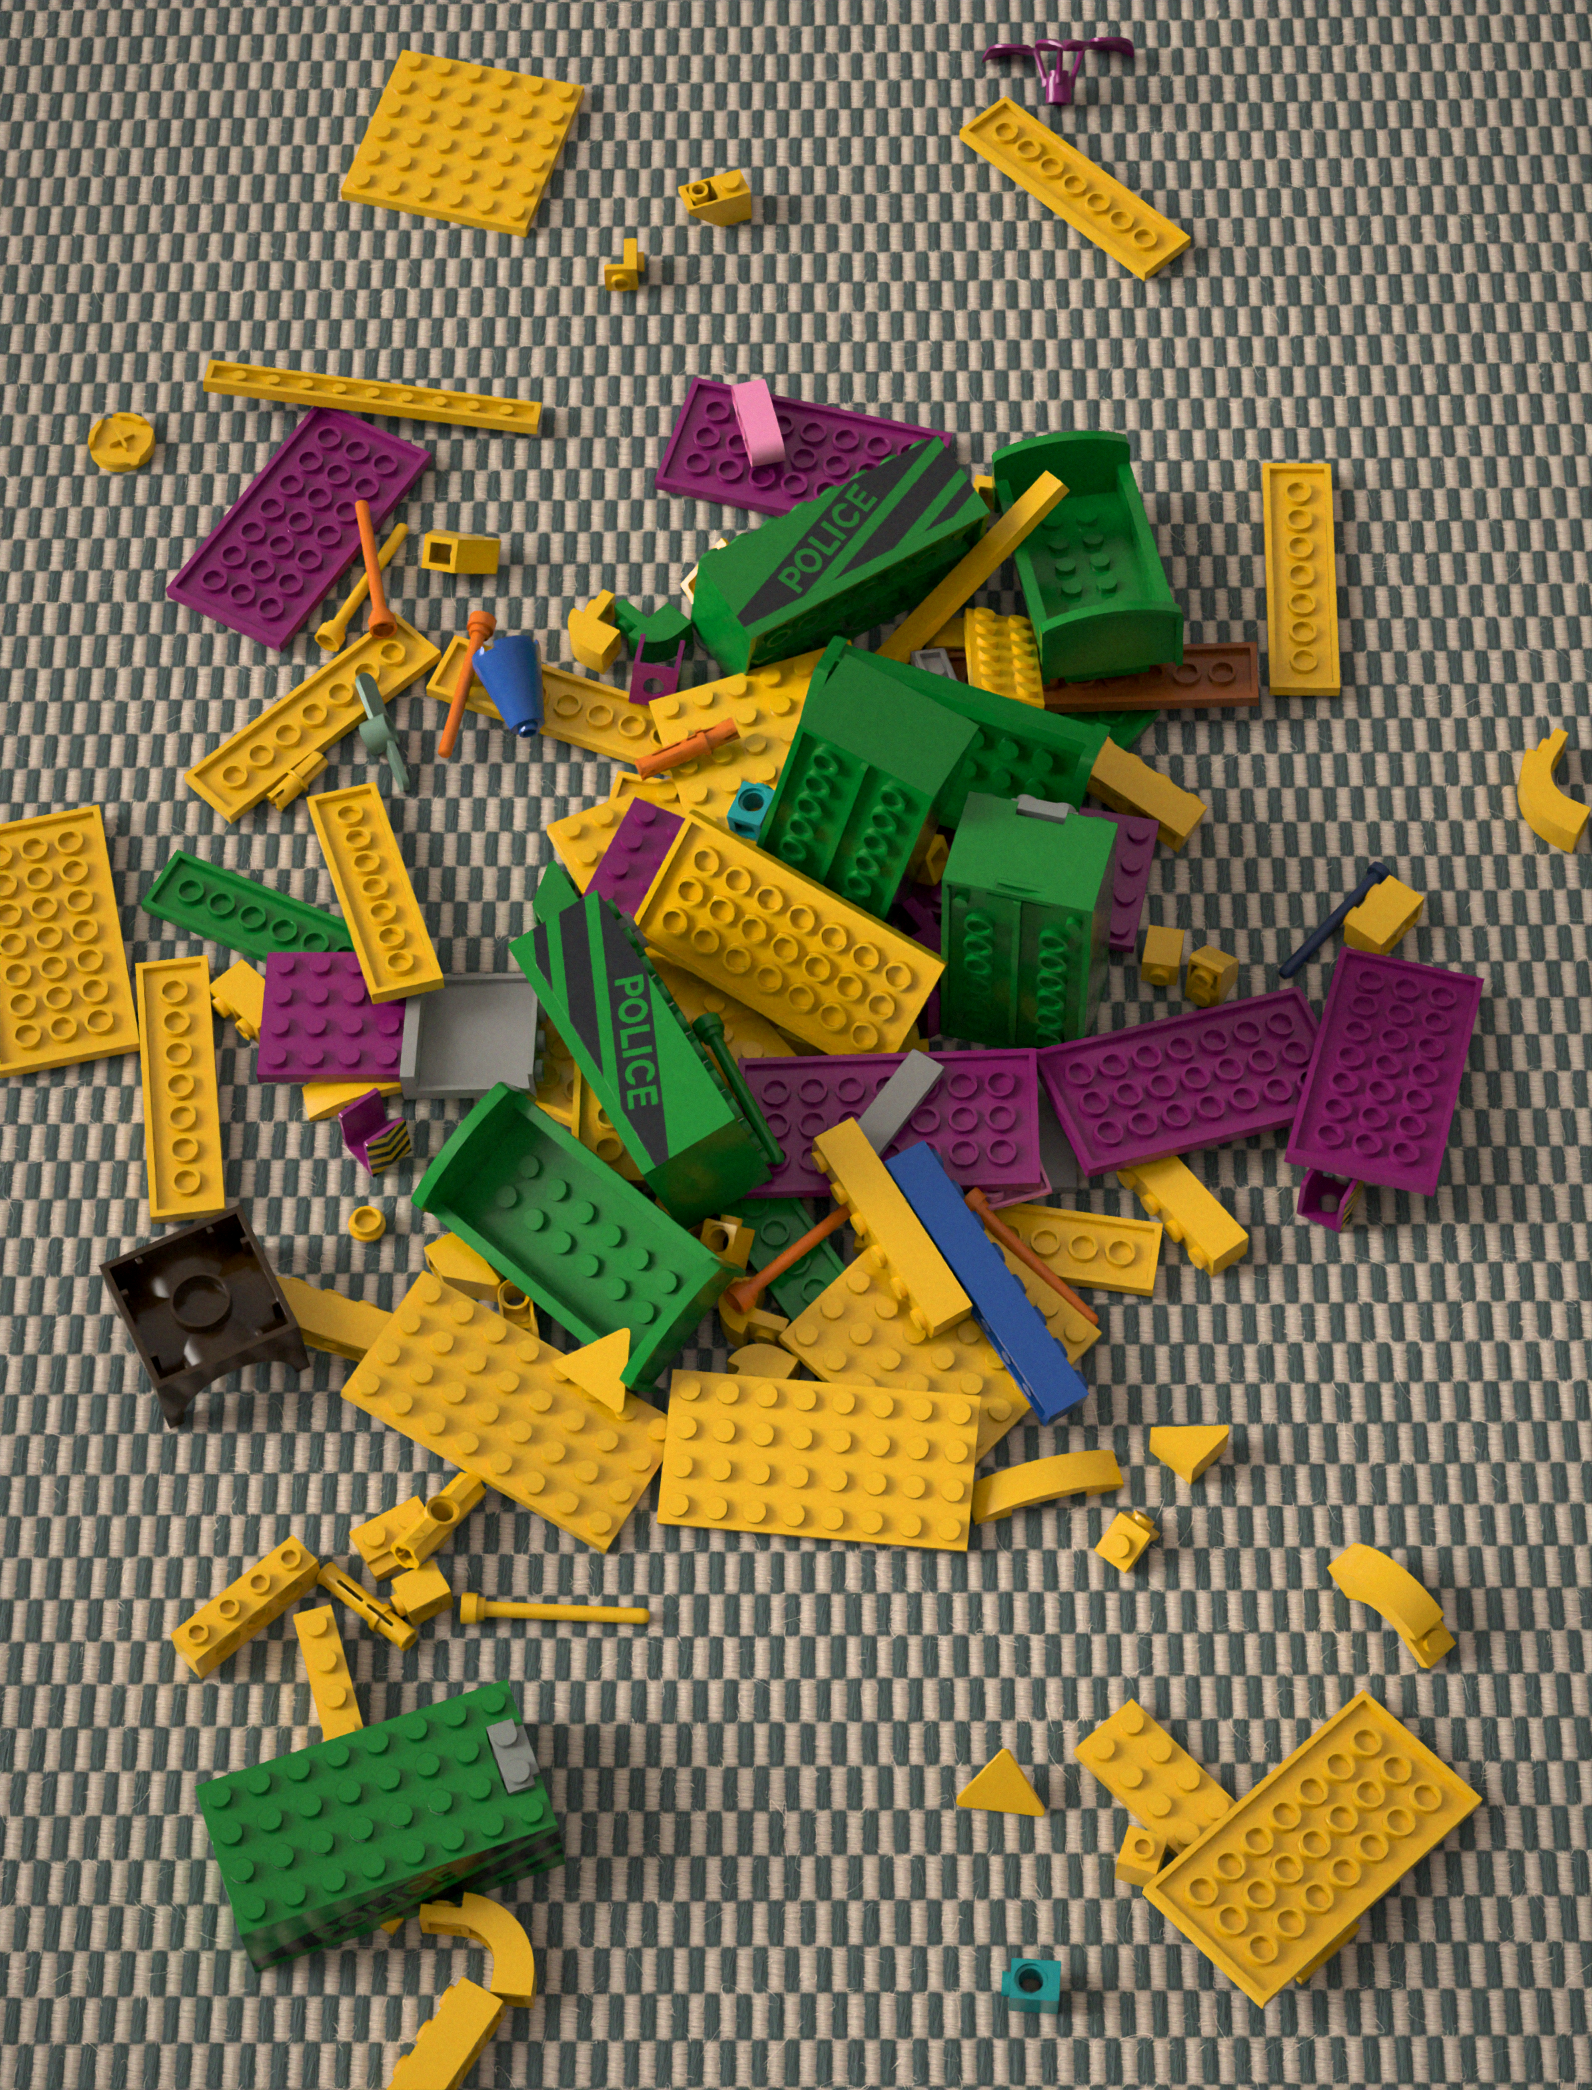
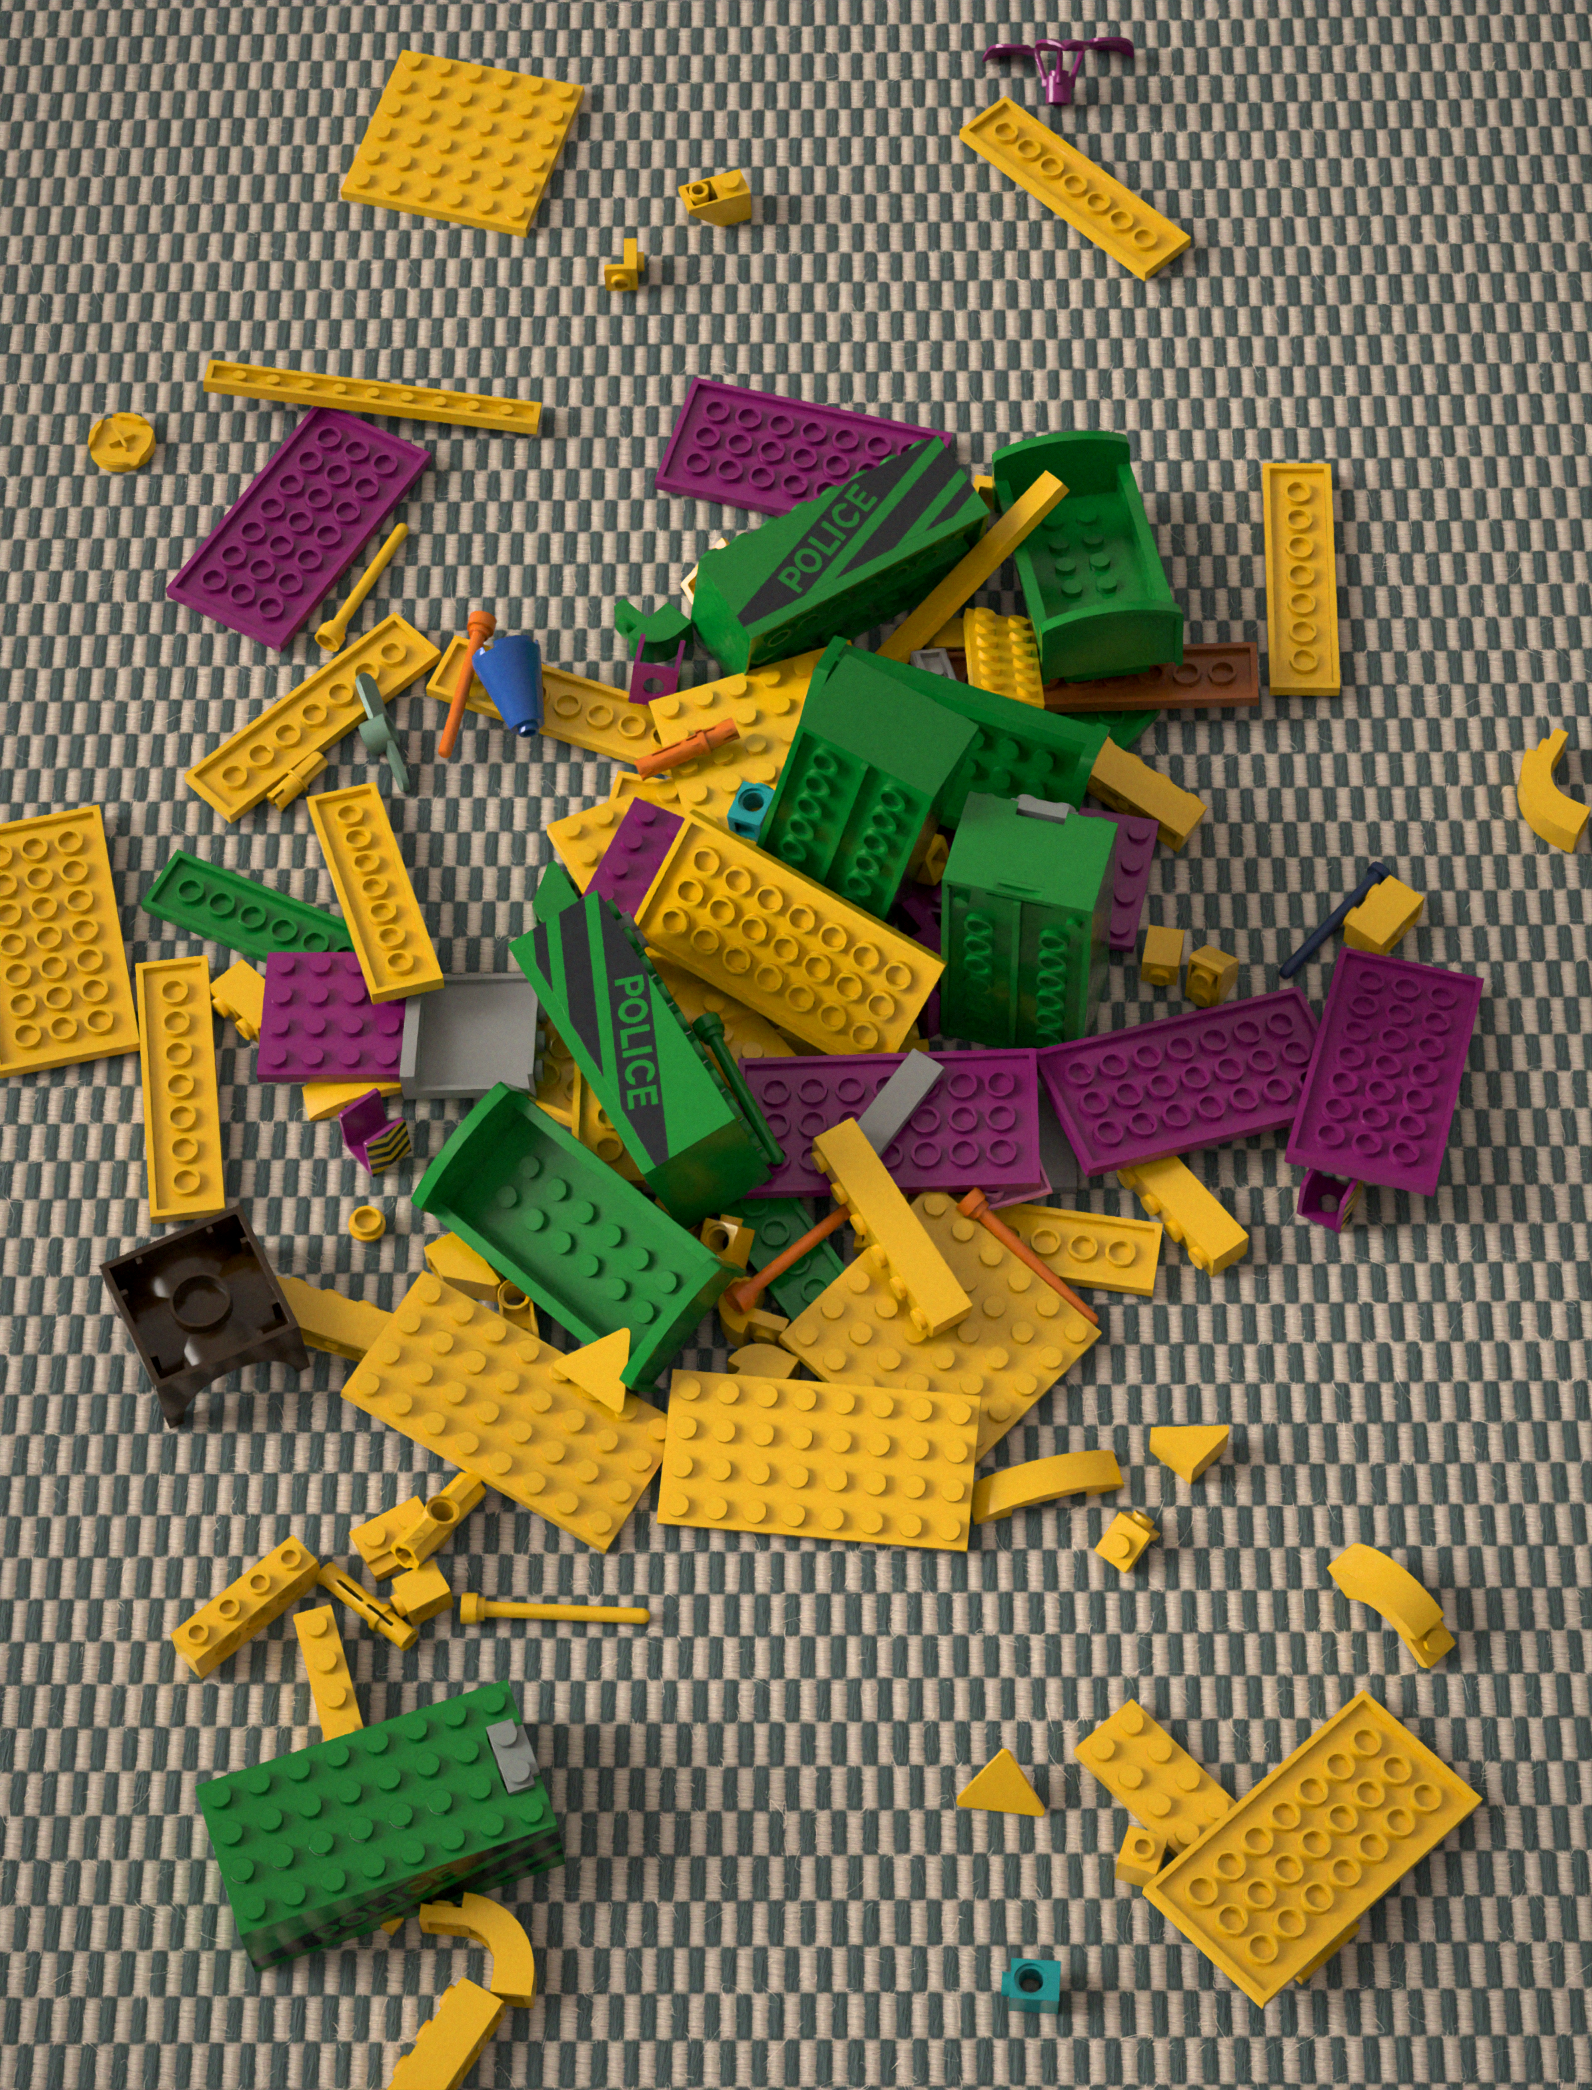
(381, 620): orange piece -> none
(460, 552): yellow slope -> none
(592, 637): yellow brick -> none
(758, 423): bright pink beam -> none
(997, 1296): blue brick -> none

